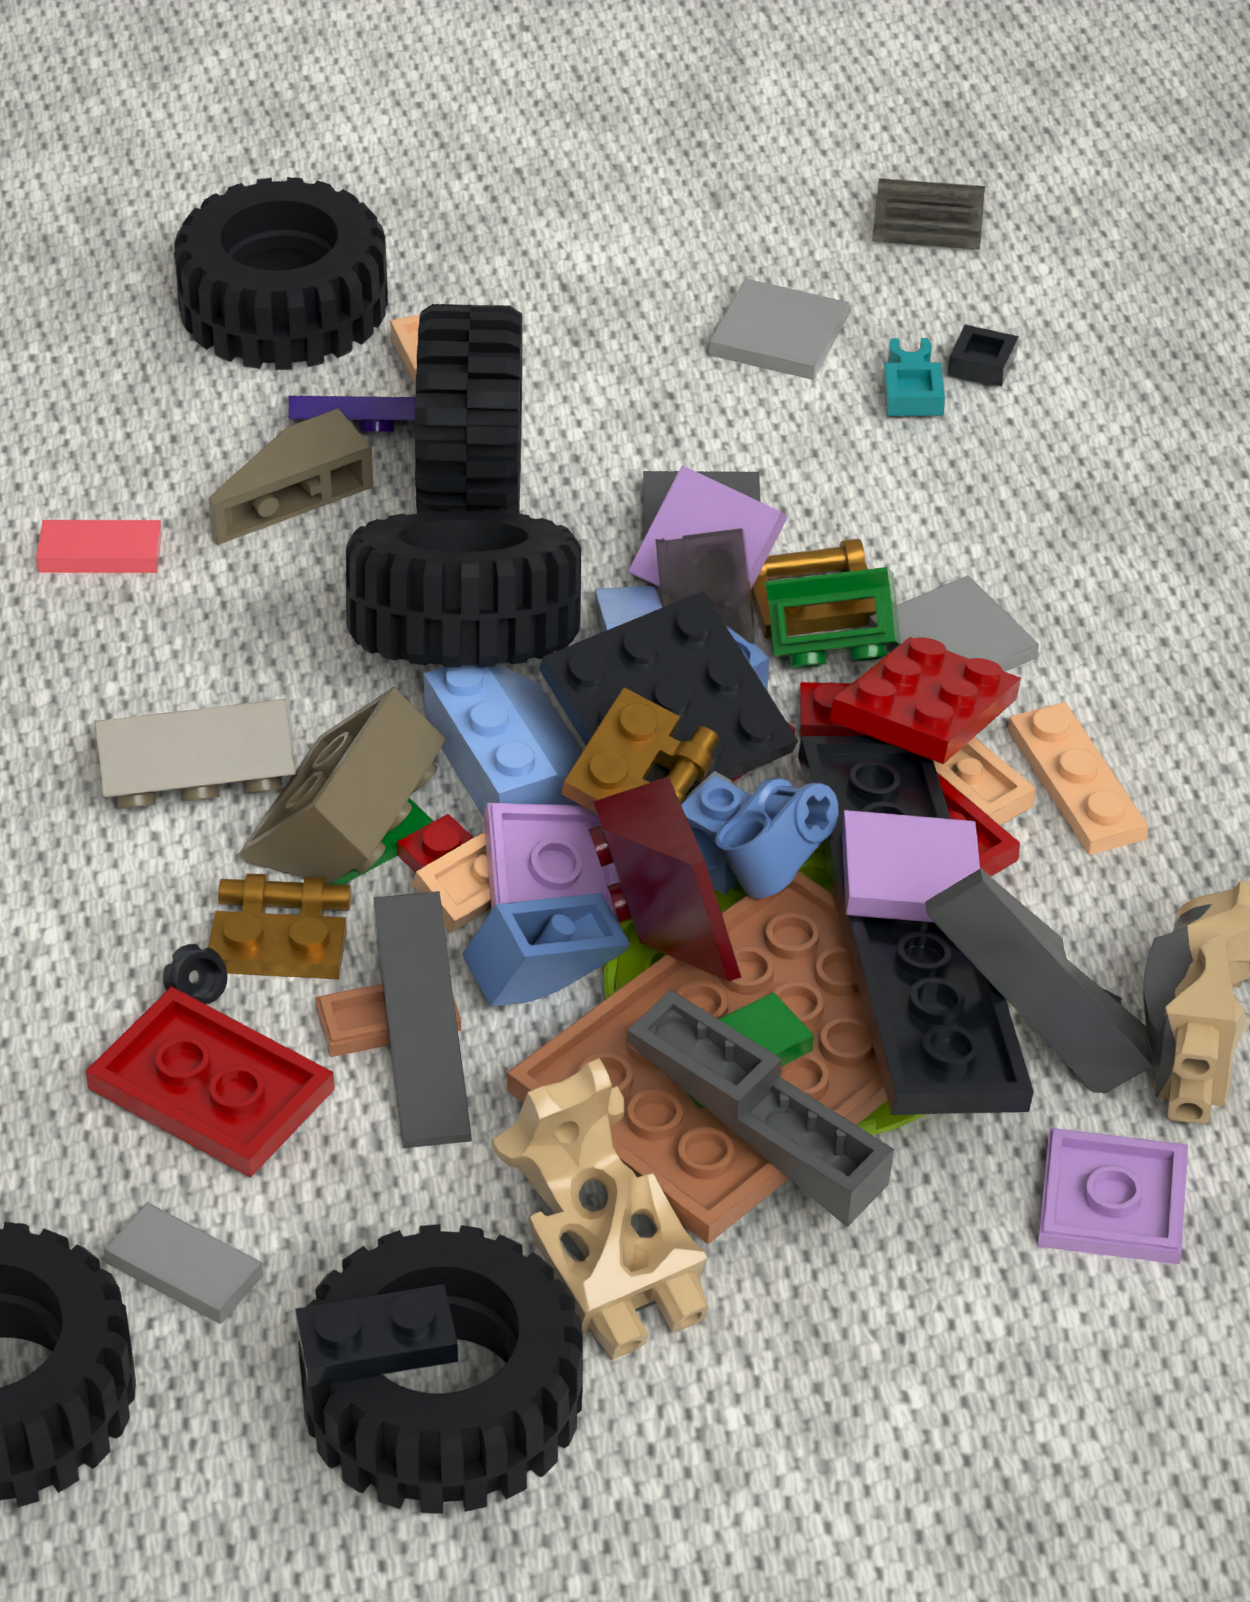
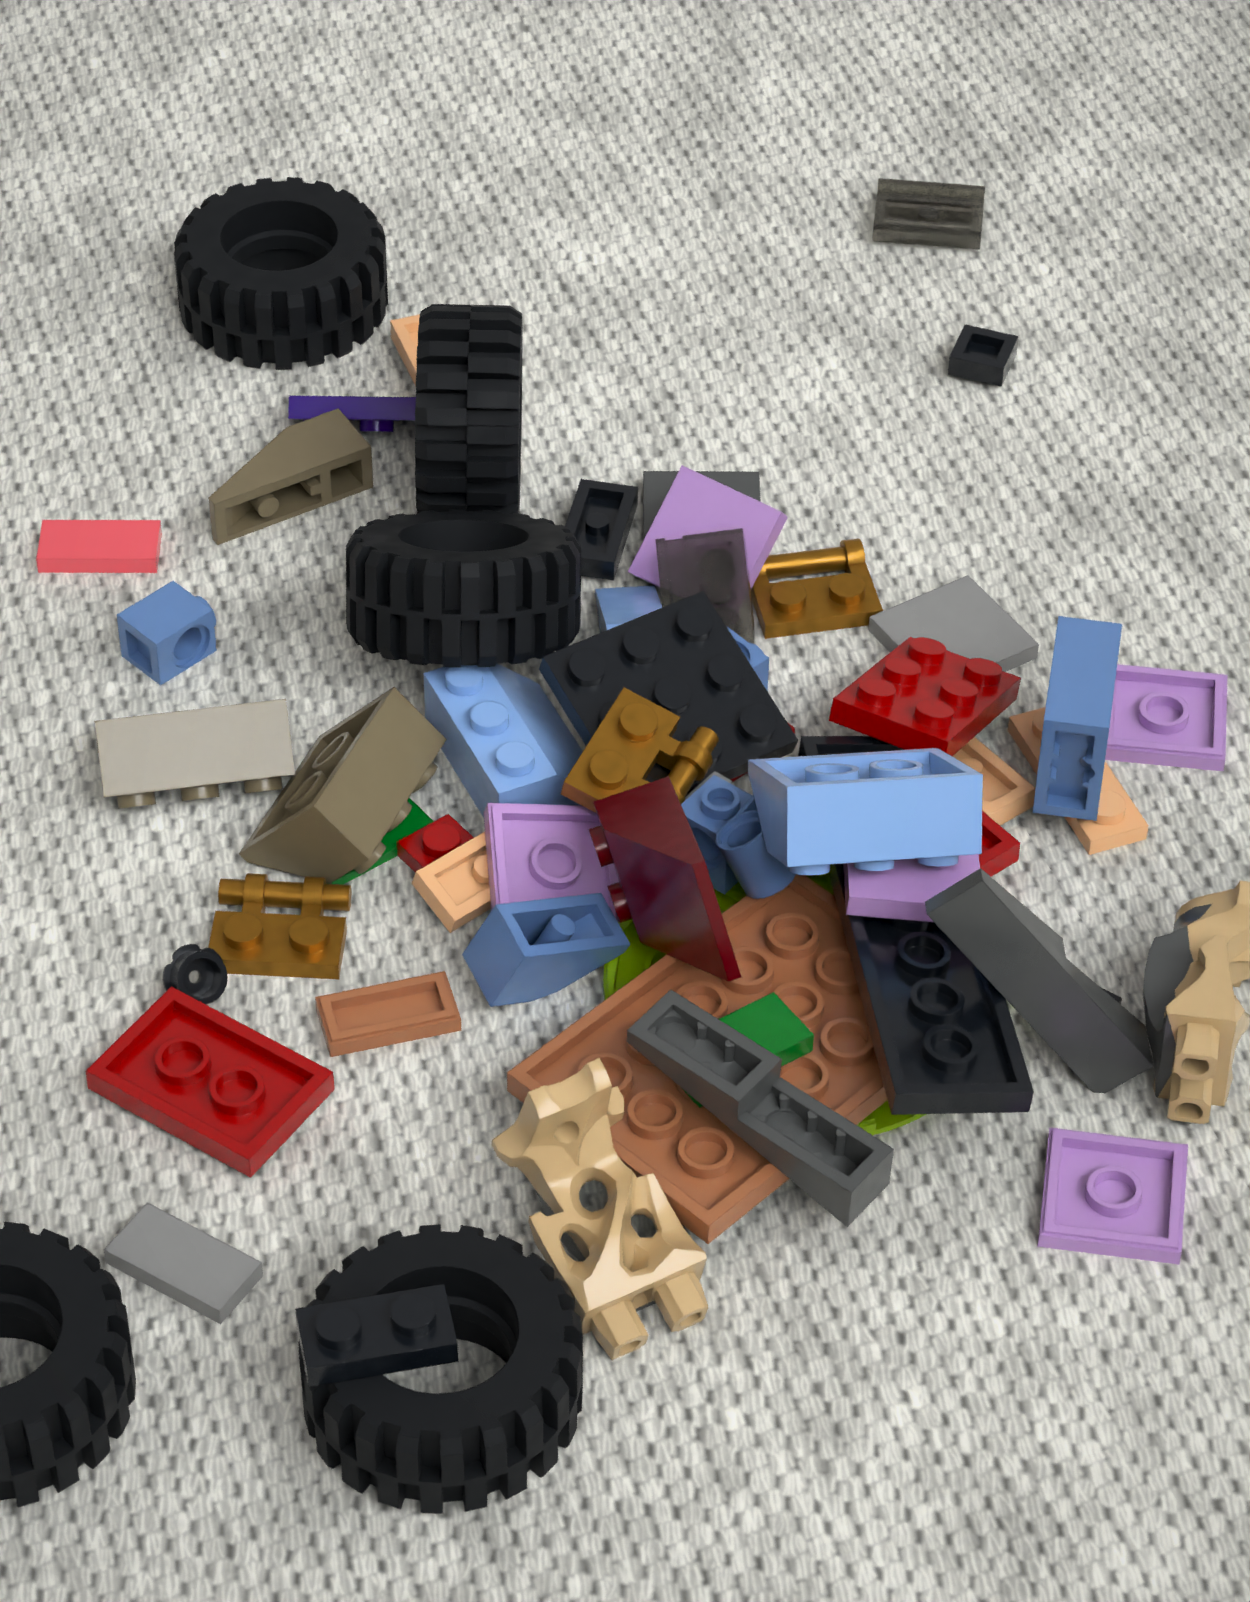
(167, 632): none -> medium blue brick
(421, 1020): dark grey slope -> none
(601, 525): none -> black plate
(778, 329): light grey tile -> none
(816, 707): red plate -> none
(833, 588): green window -> none
(867, 809): none -> light blue slope
(912, 382): teal plate -> none
(1077, 718): none -> medium blue window
(1168, 718): none -> lavender tile

